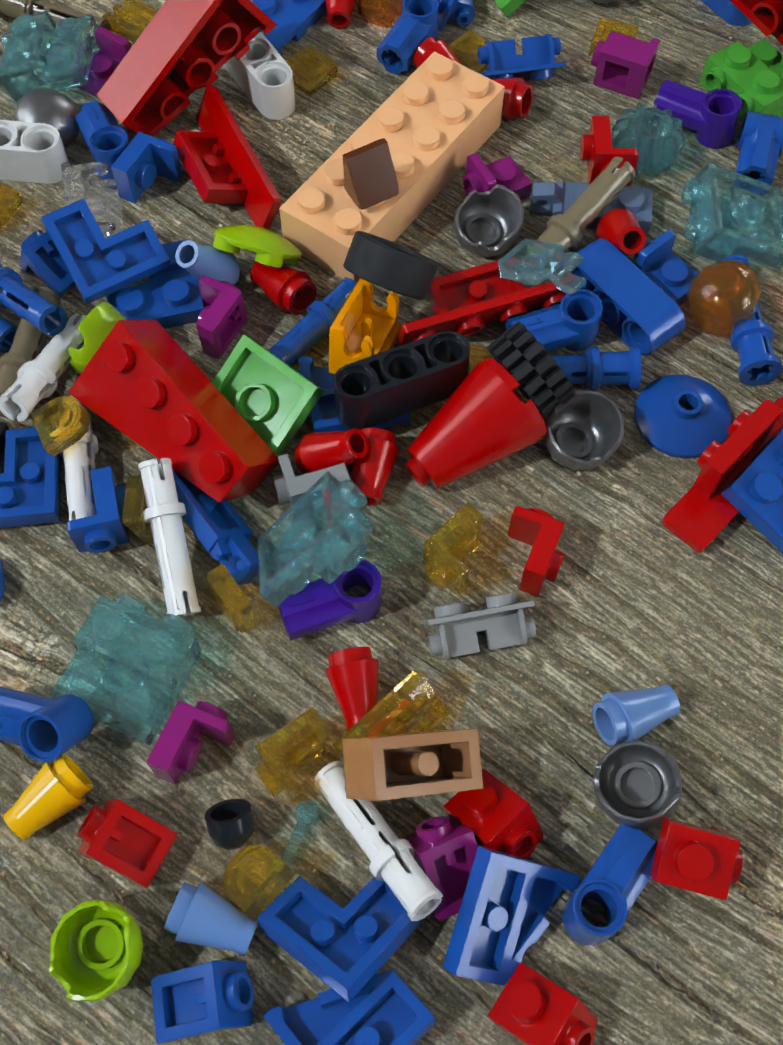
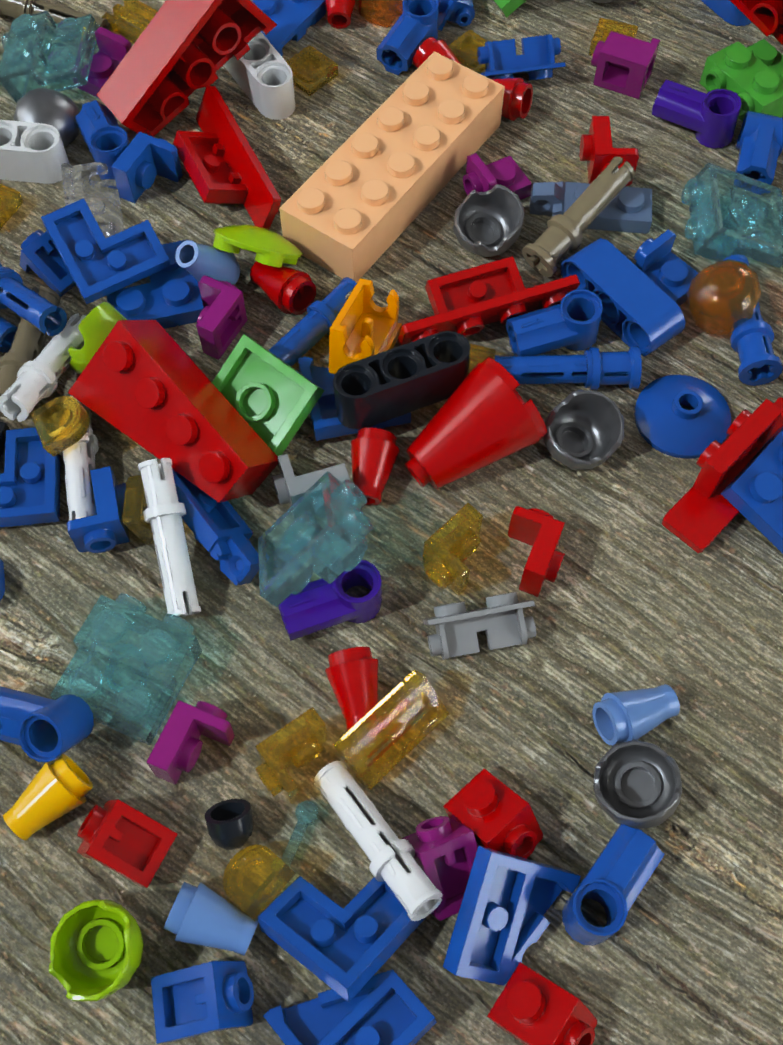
(231, 598): clear yellow tile -> none
(329, 449): red cone -> none
(370, 174): reddish brown slope -> none
(390, 265): black tyre -> none
(412, 764): medium nougat brick -> none
(531, 367): black tyre -> none
(538, 260): clear light blue plate -> none
(622, 230): red cone -> none
(653, 134): clear light blue gear -> none
(697, 858): red bracket -> none

